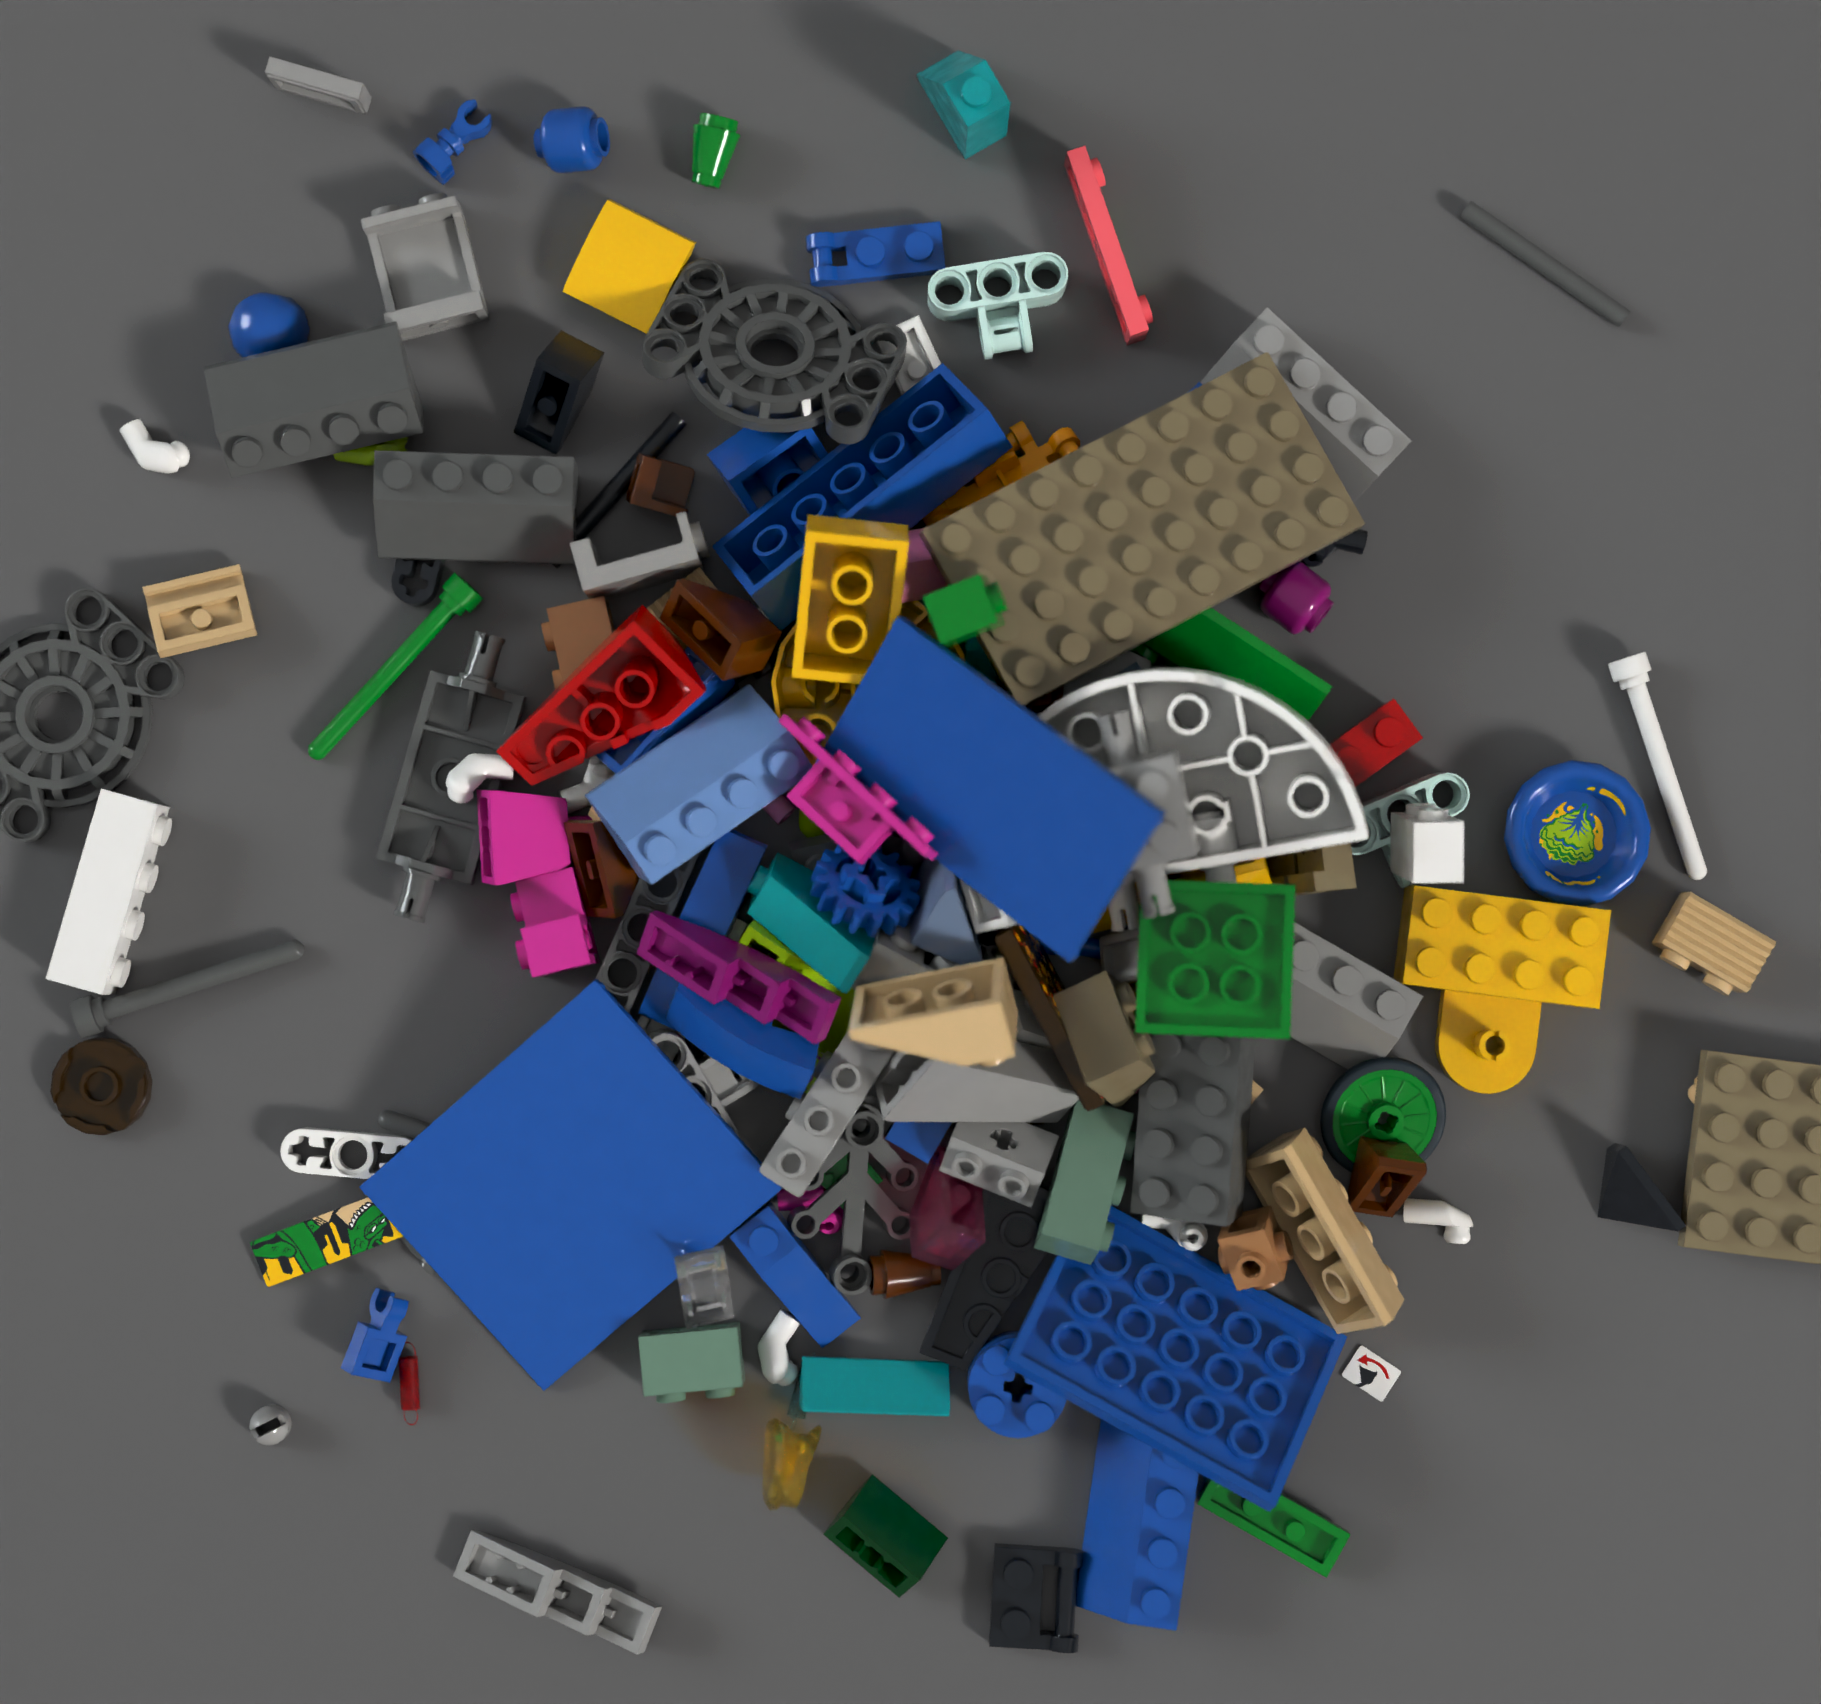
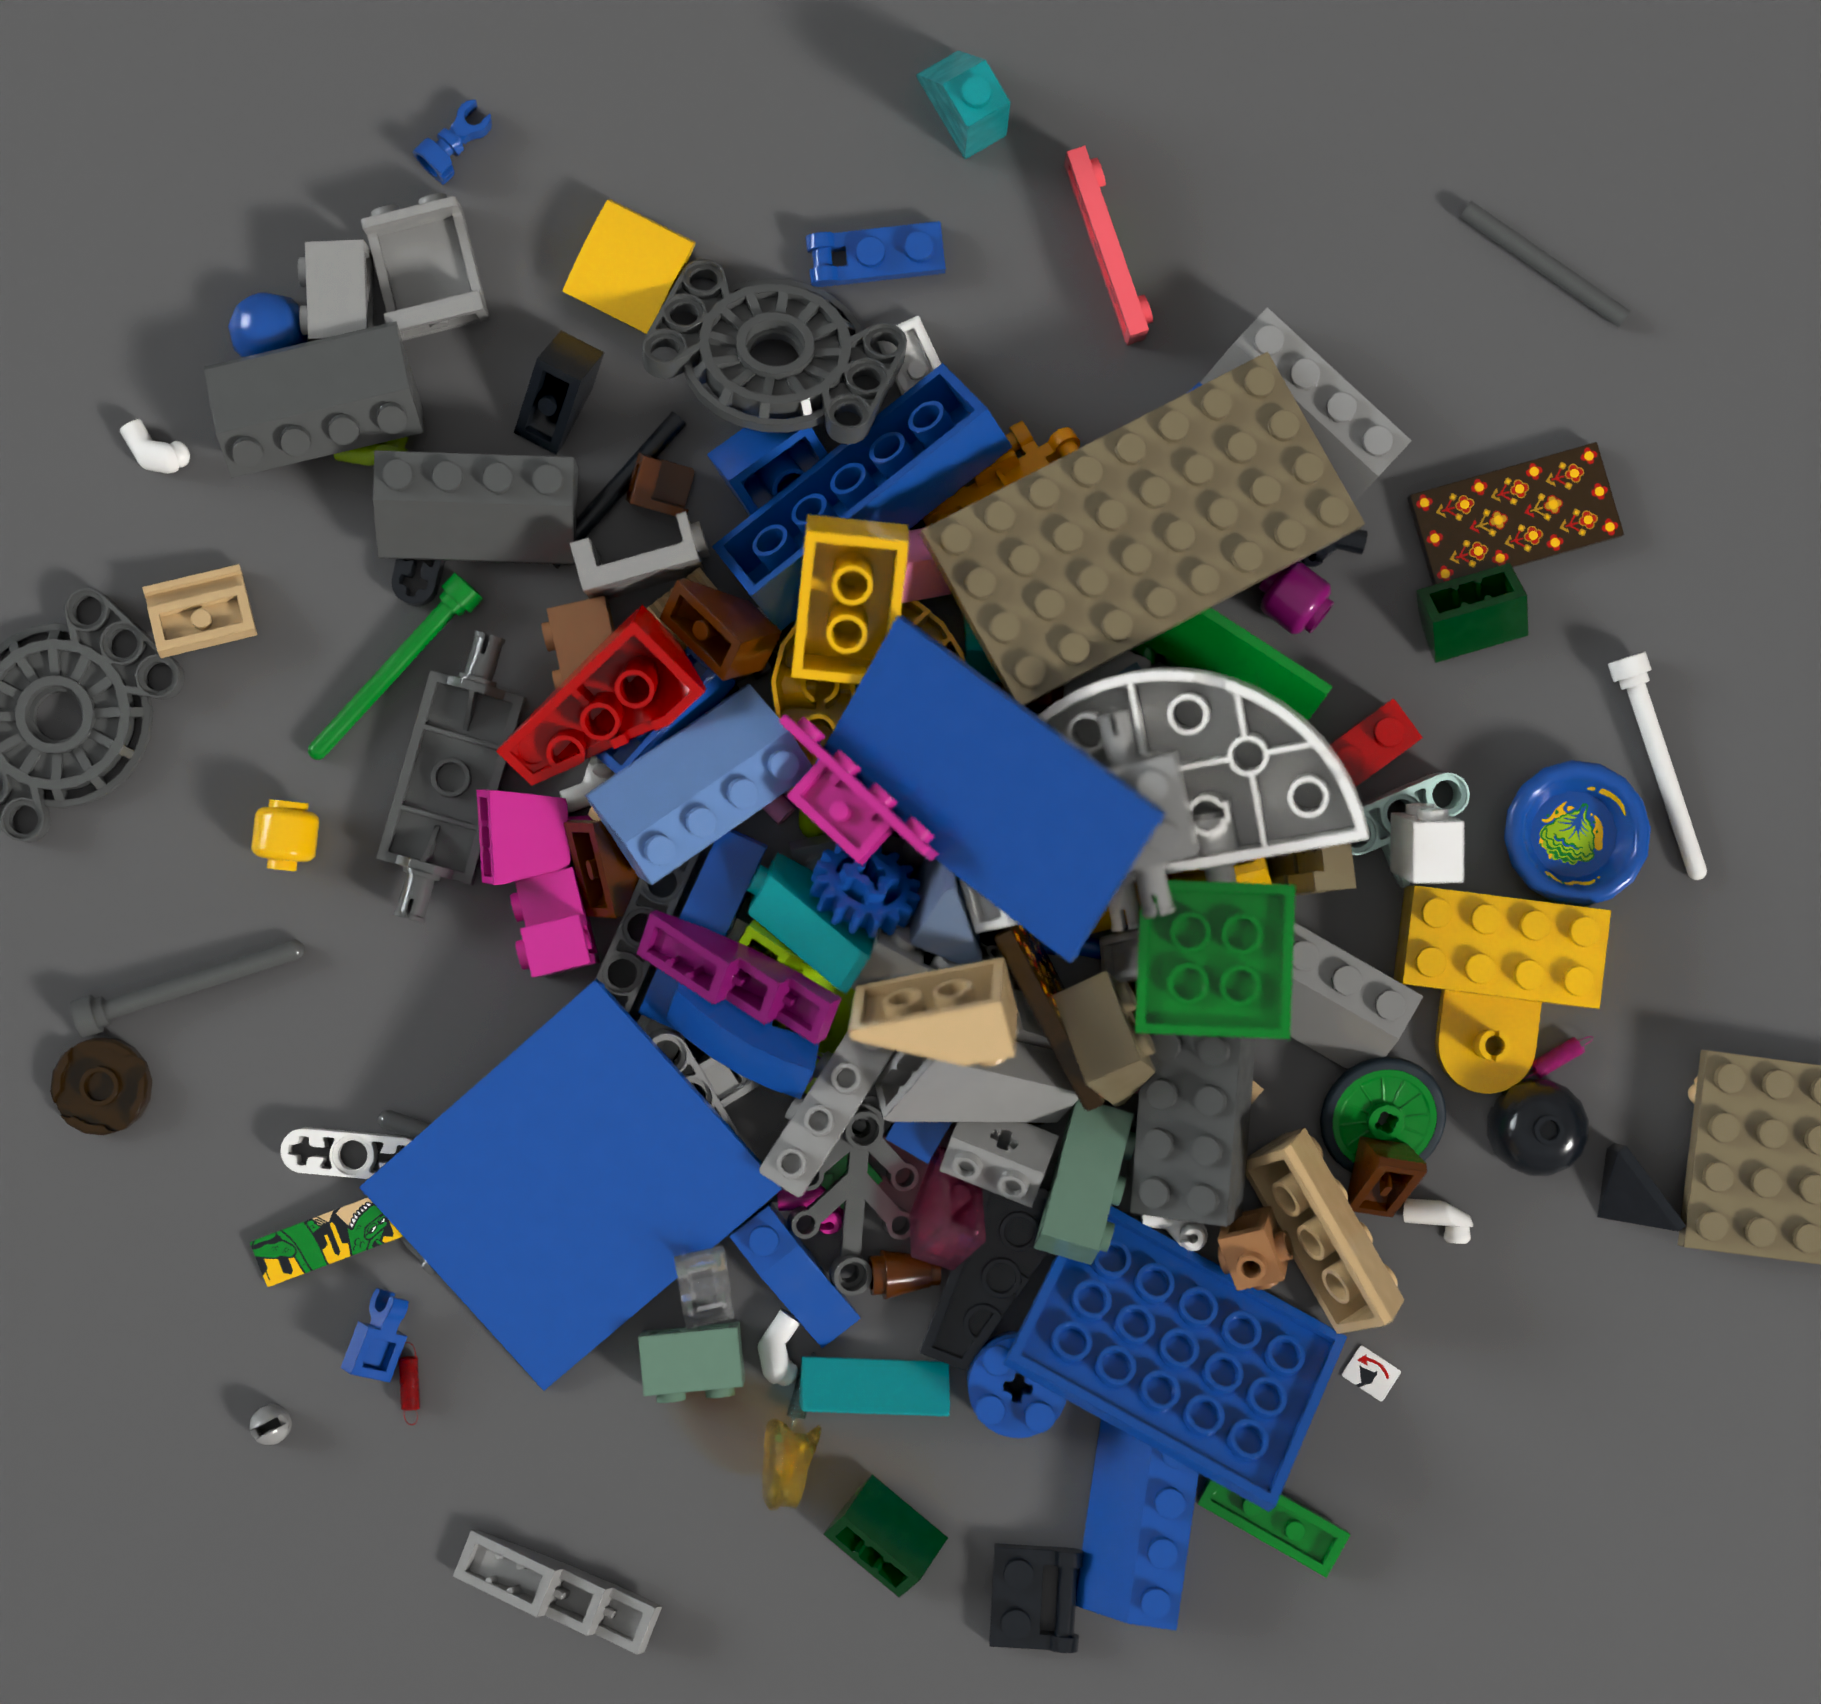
(109, 893): white brick -> none
(285, 834): none -> yellow head
(318, 85): light grey tile -> none
(337, 288): none -> light grey brick
(472, 772): white arm -> none
(572, 139): blue head -> none
(712, 148): green cone -> none
(966, 609): green brick -> none
(1003, 319): light aqua piece -> none
(1473, 612): none -> dark green brick
(1516, 514): none -> dark brown tile
(1538, 1127): none -> black cylinder
(1557, 1057): none -> dark pink piece
(1713, 944): tan brick -> none

